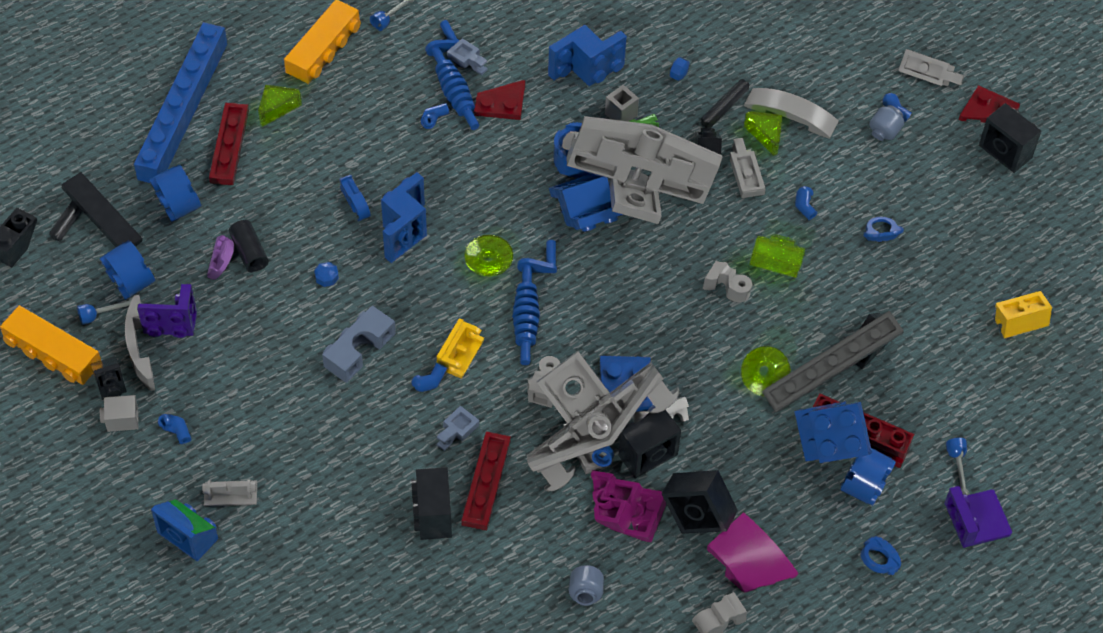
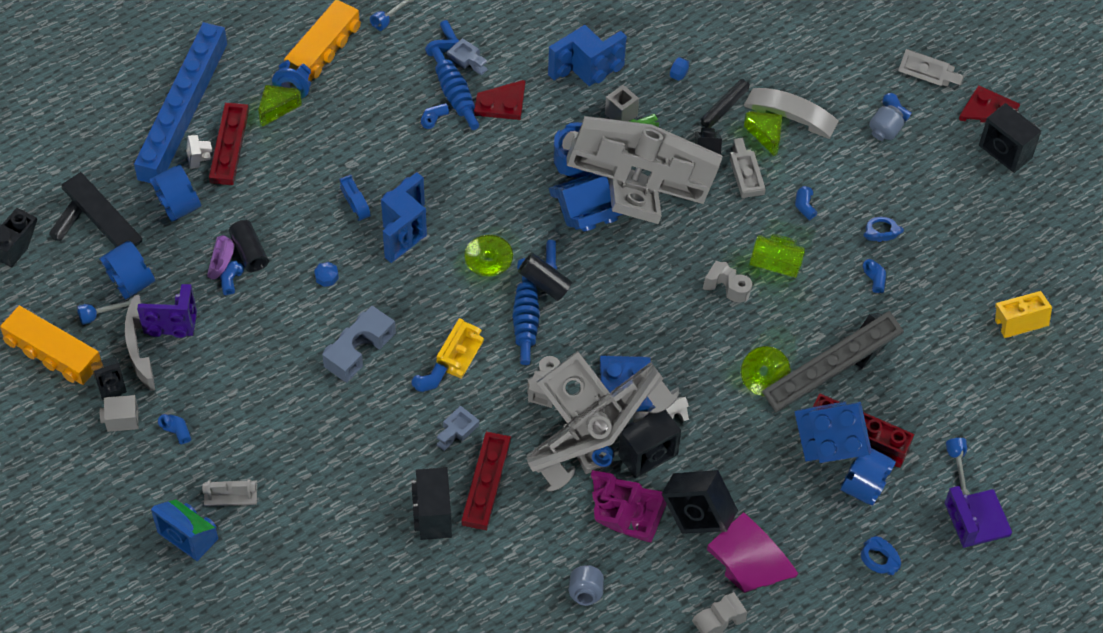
(197, 151): none -> white tile
(232, 269): none -> blue arm
(298, 77): none -> blue piece
(544, 276): none -> black pin
(876, 274): none -> blue arm

